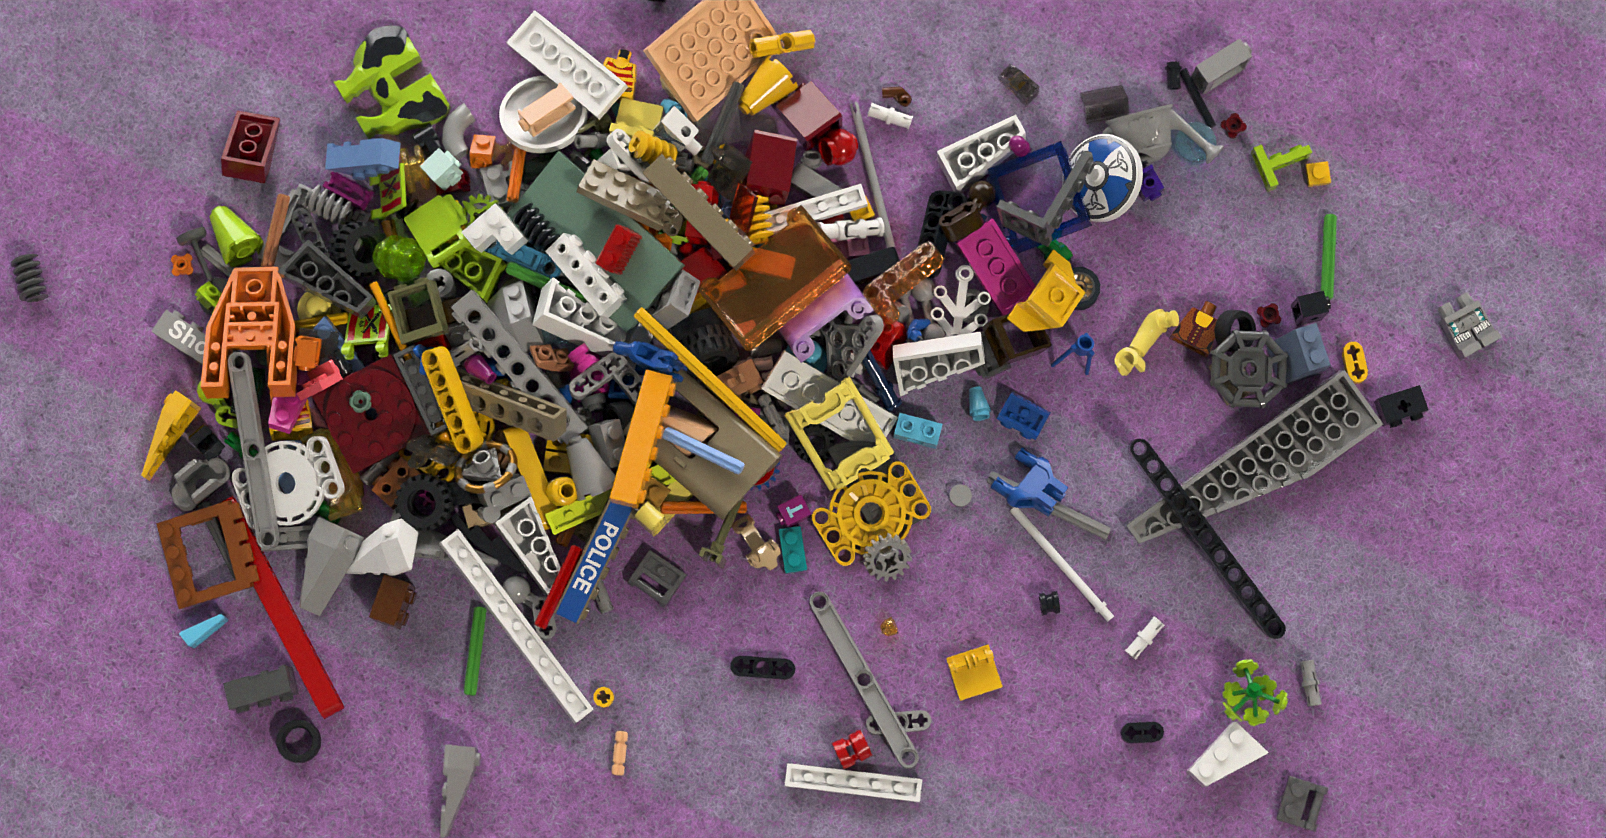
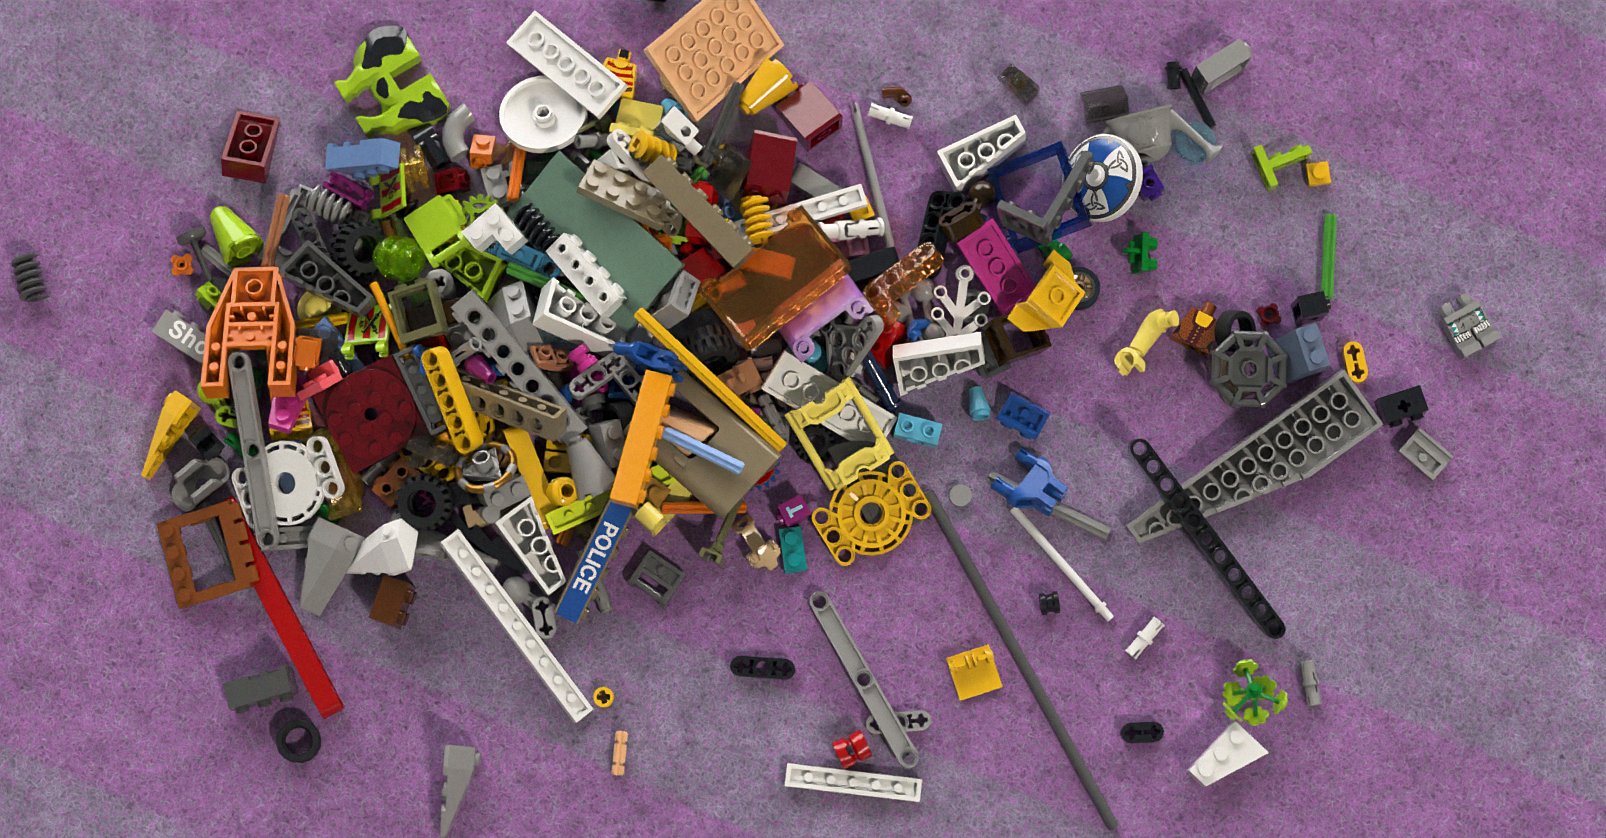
(197, 634): medium azure slope -> none
(354, 401): sand green plate -> none
(442, 168): light aqua brick -> none
(475, 650): bright green axle -> none
(546, 110): light nougat window -> none
(558, 587): red axle -> none
(618, 249): red brick -> none
(743, 207): clear red piece -> none
(771, 44): yellow piece -> none
(811, 159): light grey plate -> none
(838, 147): red piece -> none
(887, 557): light grey gear -> none
(889, 627): clear yellow hinge -> none
(1019, 146): magenta axle -> none
(1021, 661): none -> dark grey piece
(1082, 347): blue plant -> none
(1138, 253): none -> green hips
(1233, 119): dark red plate -> none
(1294, 801): flat silver plate -> none
(1425, 454): none -> light grey plate

